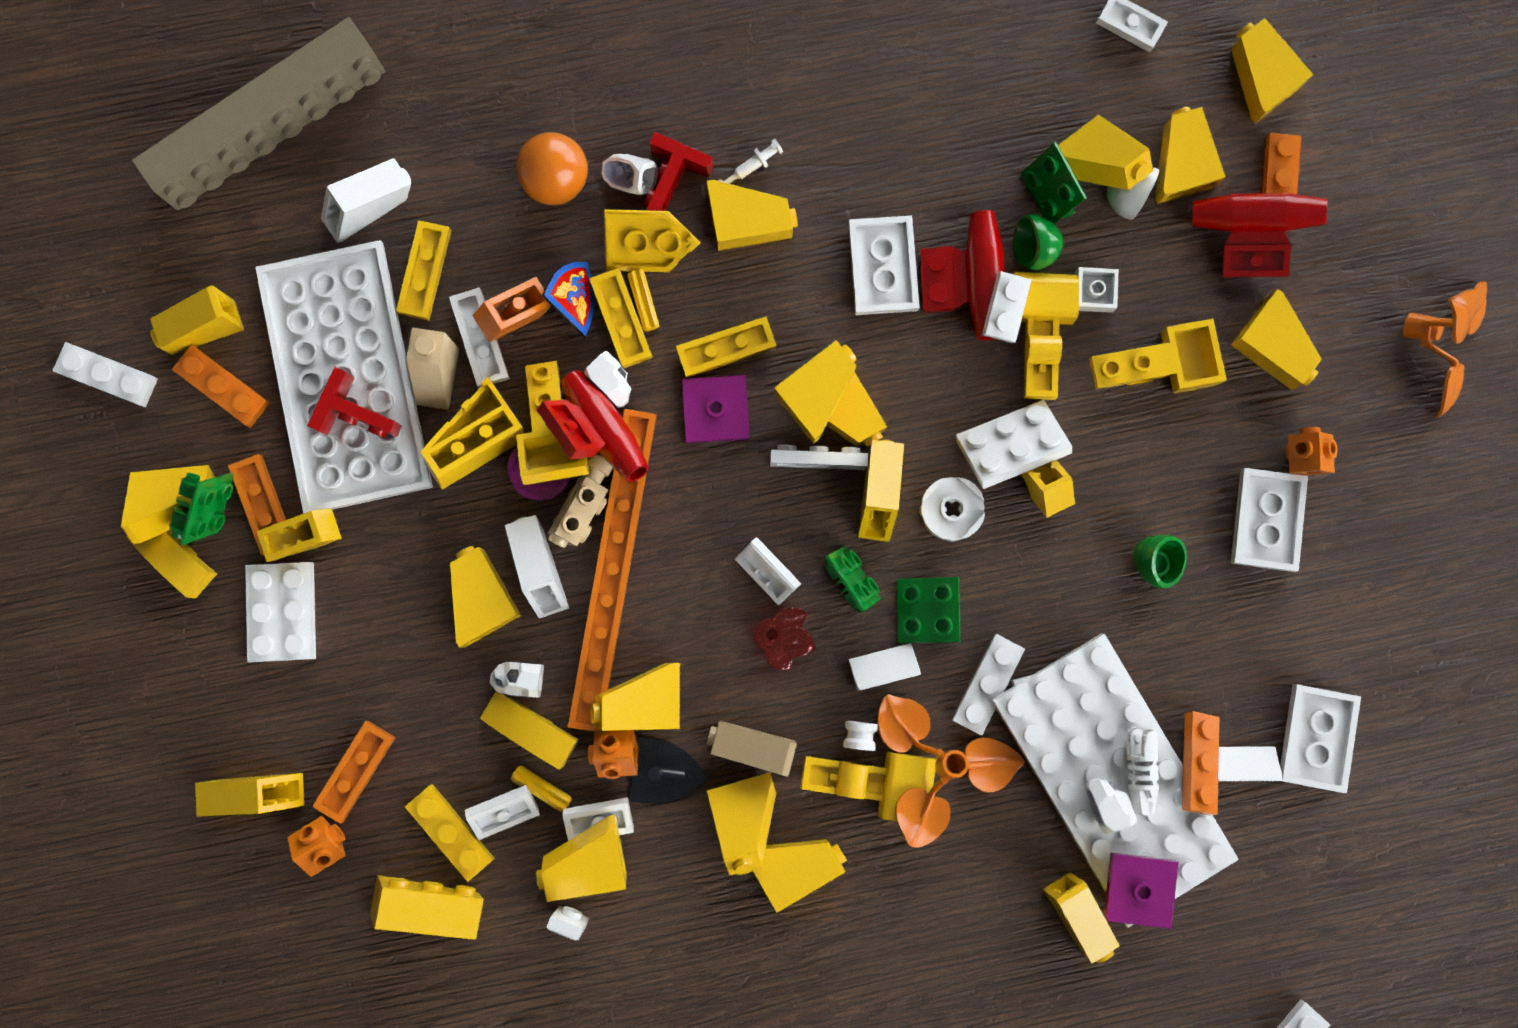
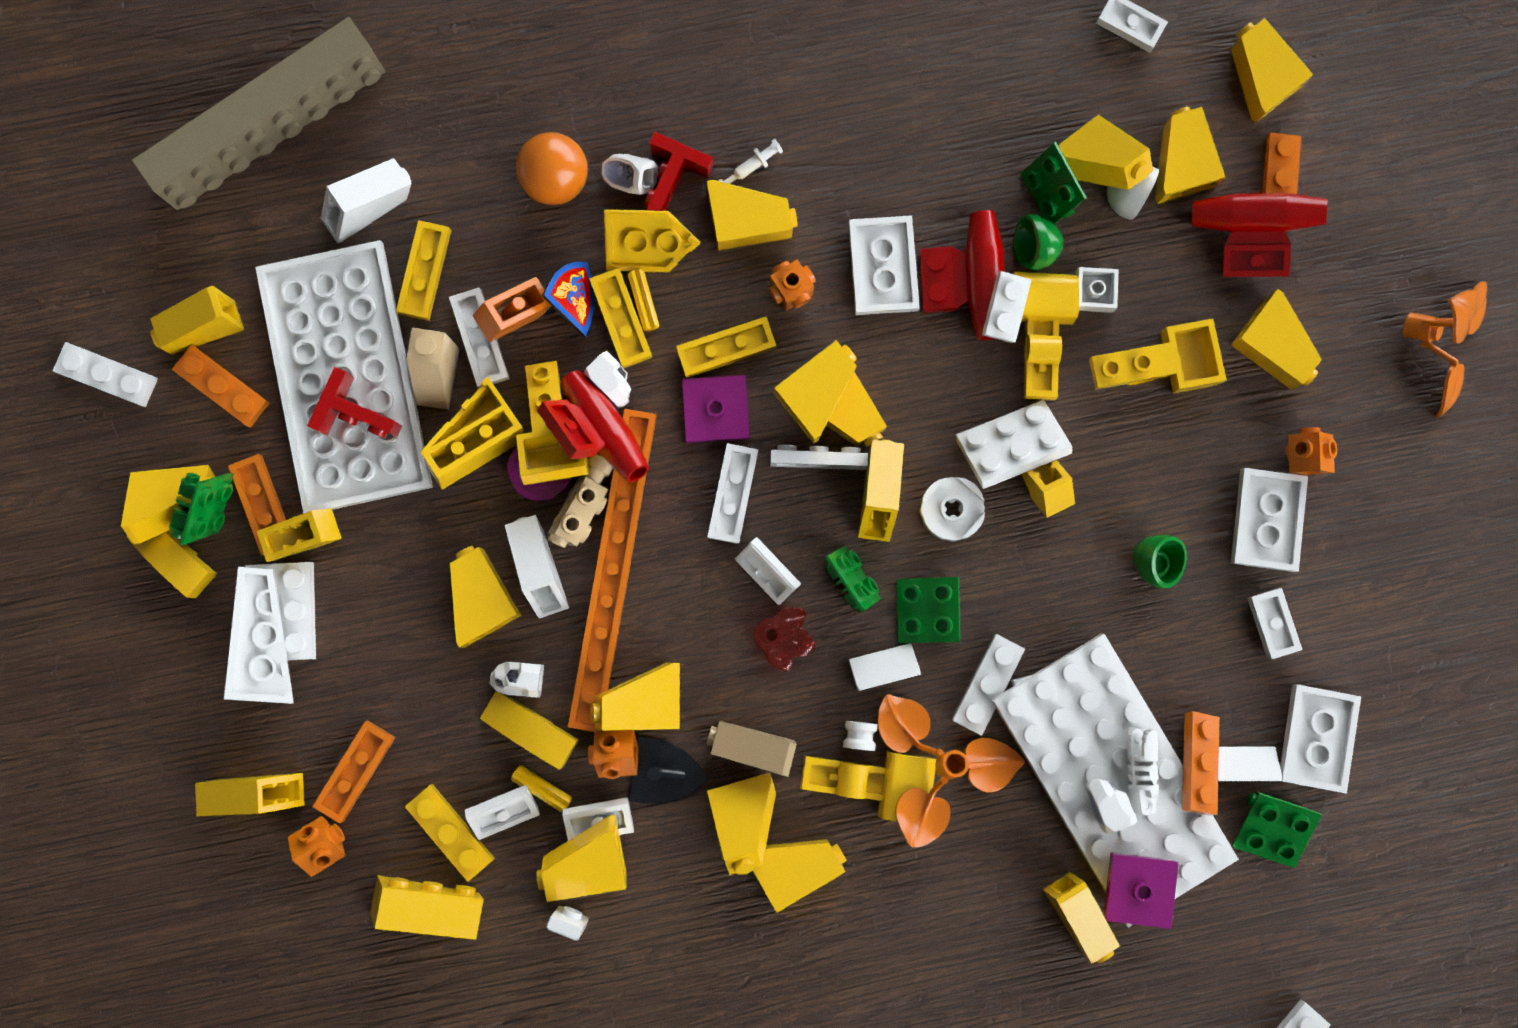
(257, 645): none -> white wing
(732, 493): none -> white plate
(787, 294): none -> orange brick
(1274, 623): none -> white plate
(1276, 829): none -> green hinge

